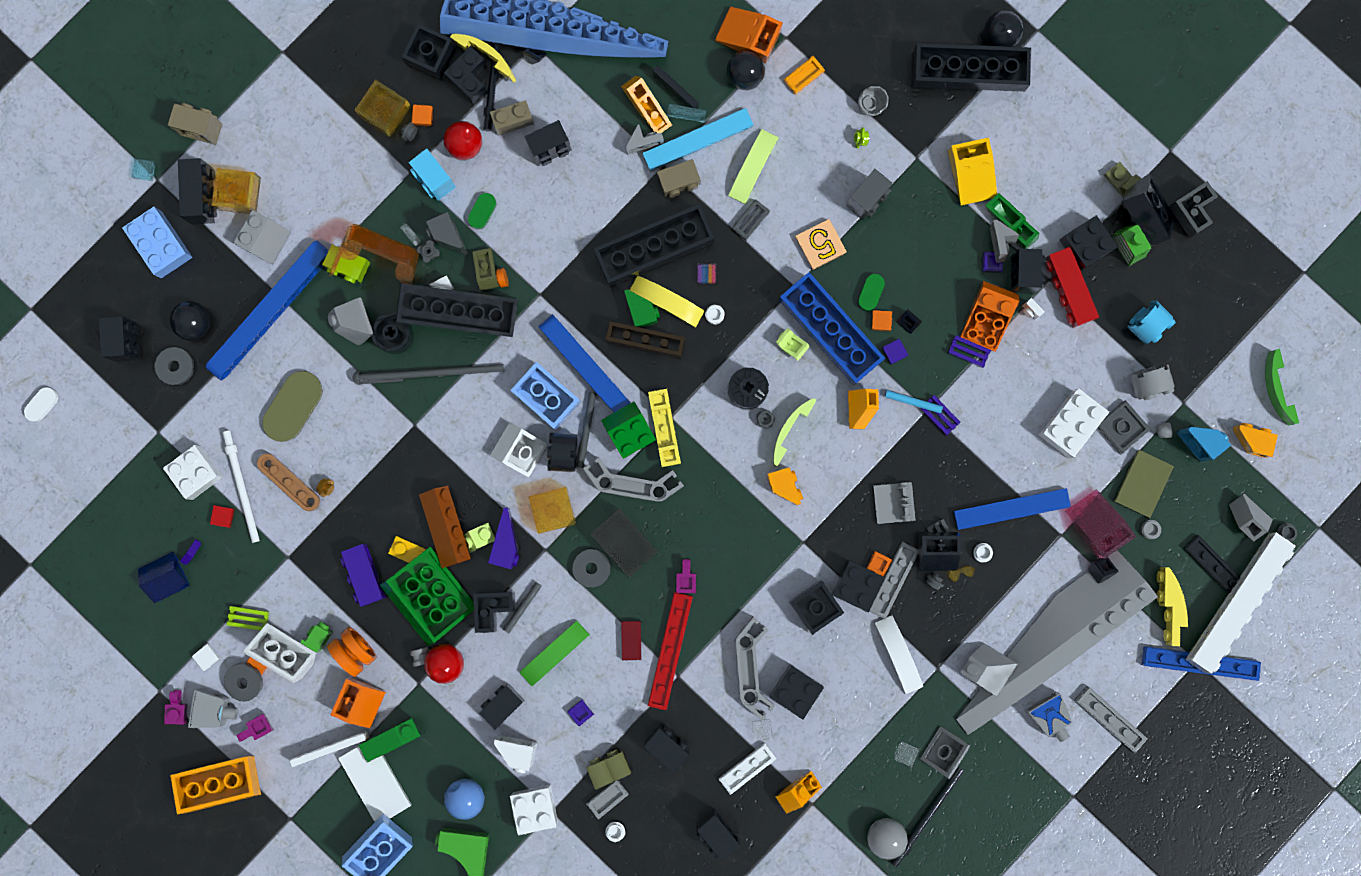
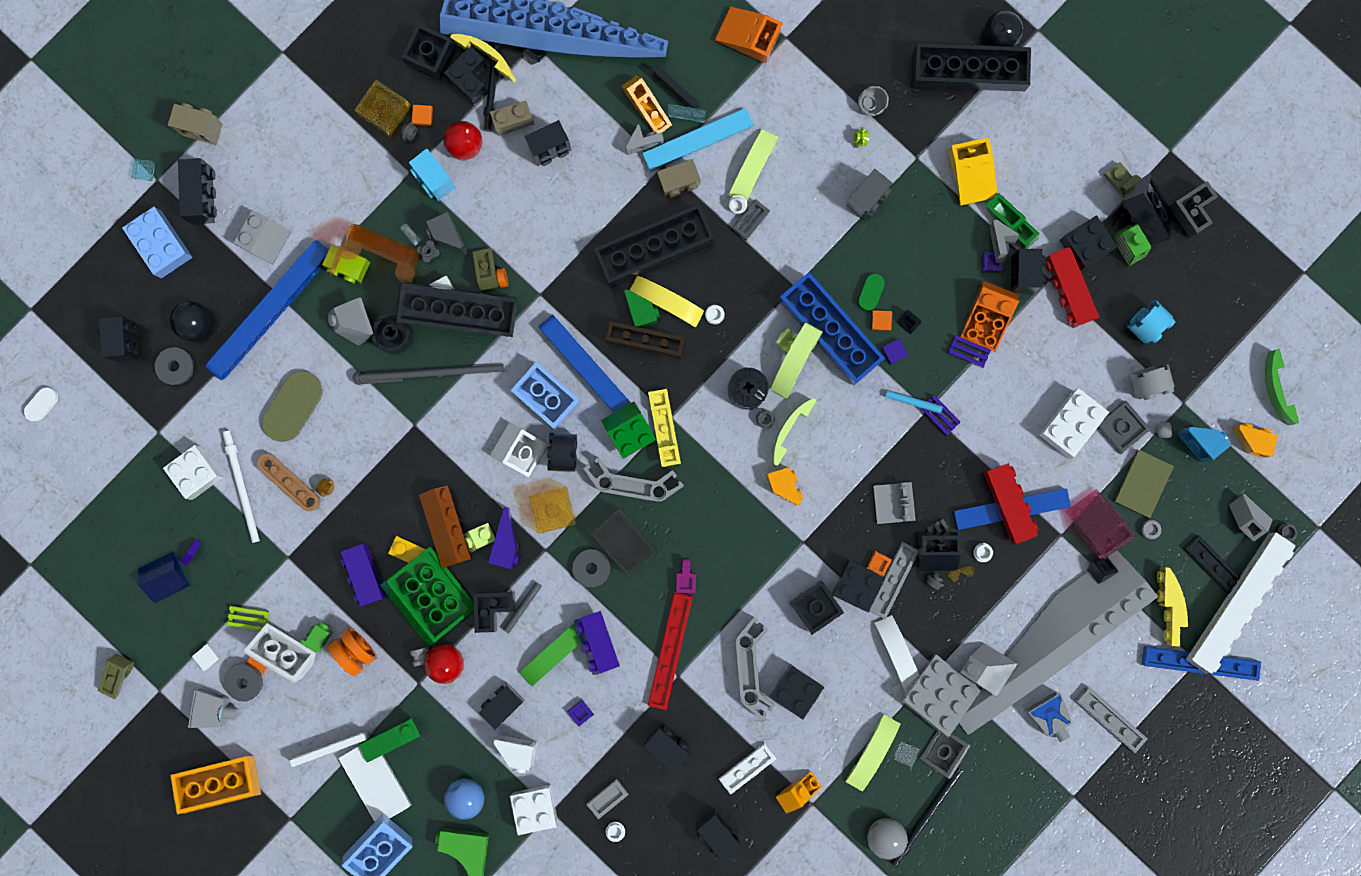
(115, 671): none -> olive plate
(175, 711): magenta plate -> none
(222, 516): red tile -> none
(236, 191): clear yellow brick -> none
(257, 728): magenta plate -> none
(358, 703): orange slope -> none
(482, 211): green tile -> none
(586, 430): dark grey bar -> none
(596, 643): none -> dark purple brick
(608, 769): olive brick -> none
(631, 640): dark red tile -> none
(706, 273): clear purple tile -> none
(737, 204): none -> white plate
(745, 70): black piece -> none
(795, 360): none -> yellowish green slope
(804, 75): light orange tile -> none
(820, 244): light nougat tile -> none
(862, 407): light orange slope -> none
(873, 753): none -> yellowish green slope
(941, 695): none -> light grey plate
(1011, 503): none -> red brick
(1032, 309): white plate -> none

